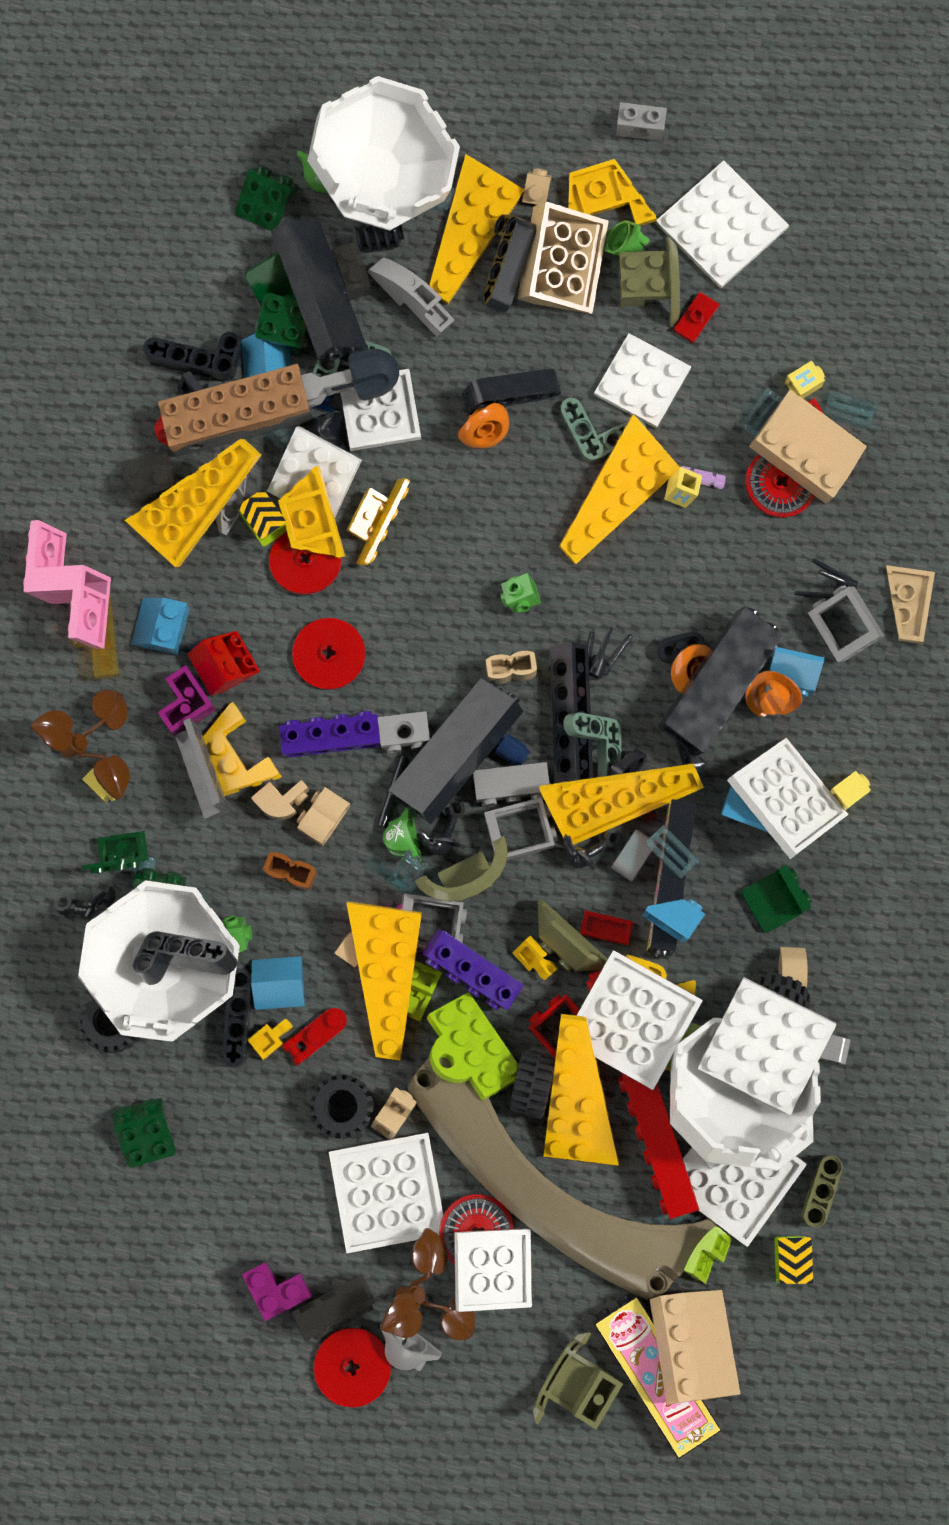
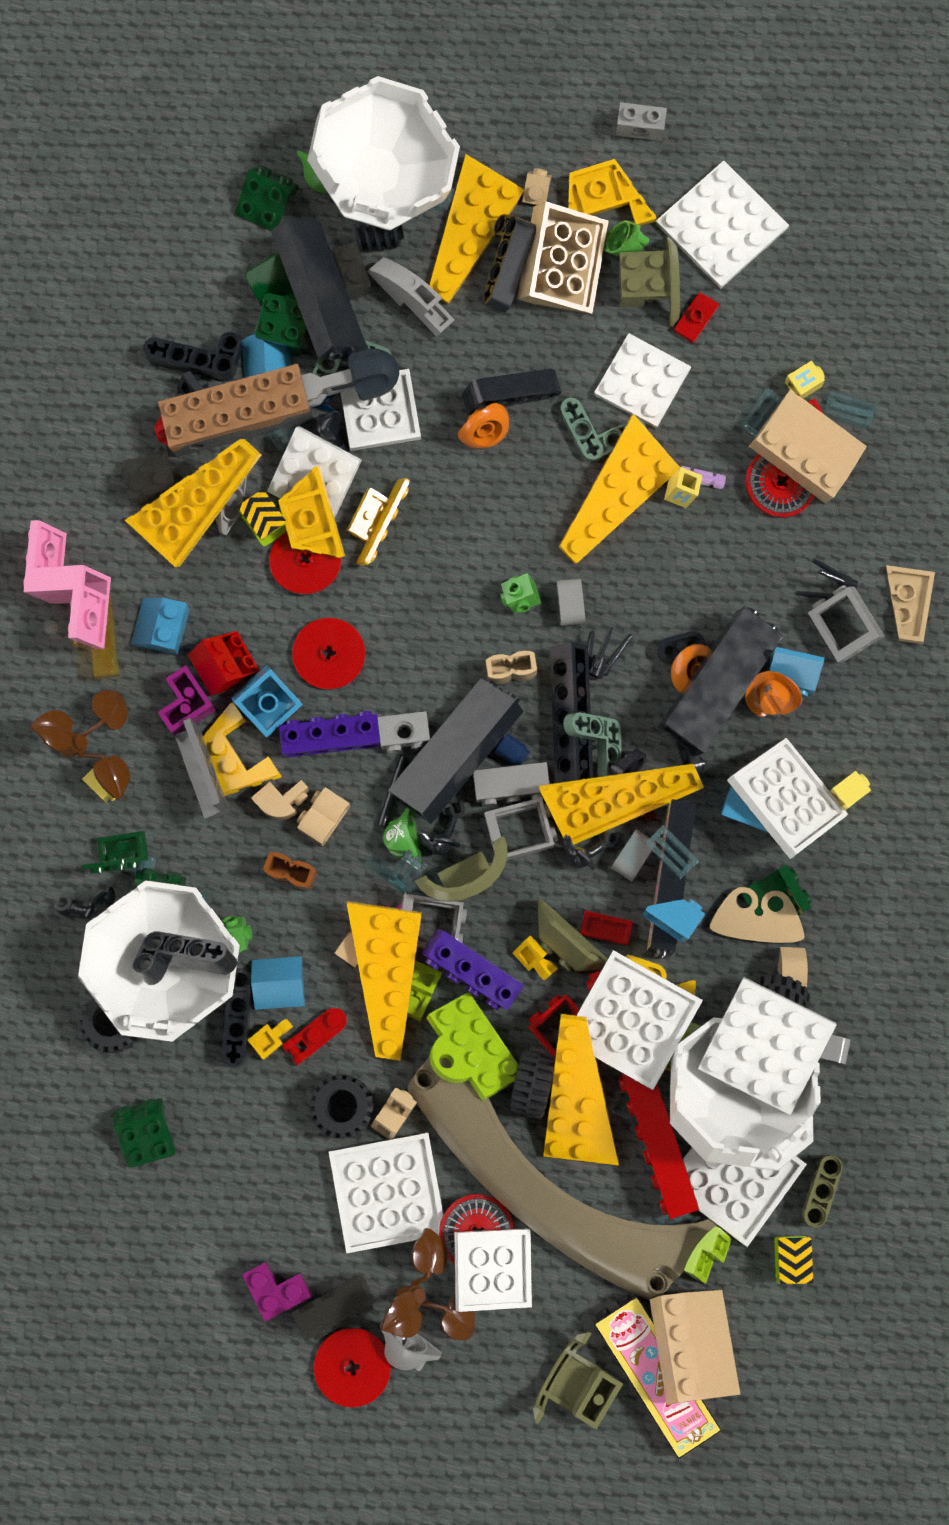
(266, 701): none -> dark azure slope
(570, 602): none -> light grey beam
(746, 925): none -> tan piece

